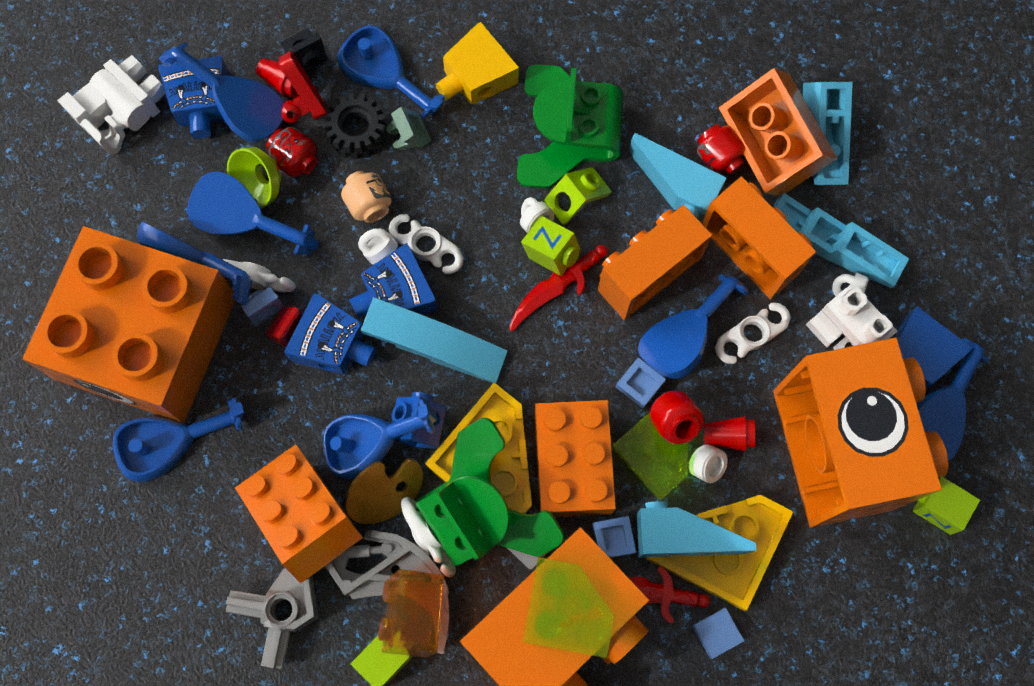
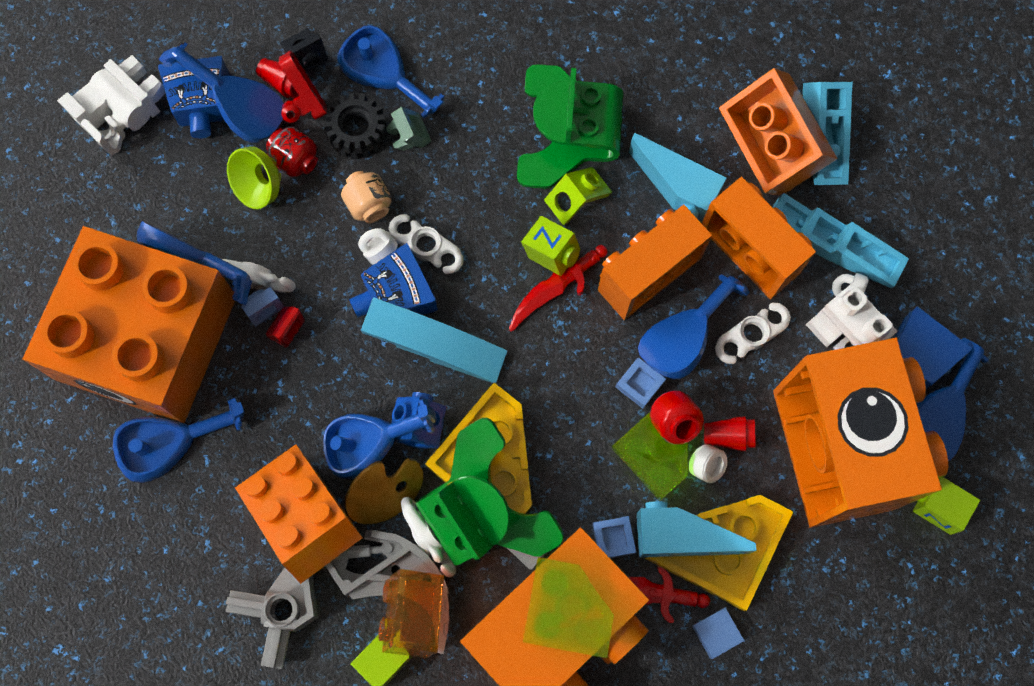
(227, 208): blue piece -> none
(328, 339): blue torso -> none
(477, 67): yellow torso -> none
(532, 210): white tile -> none
(574, 458): orange brick -> none
(721, 149): red head -> none

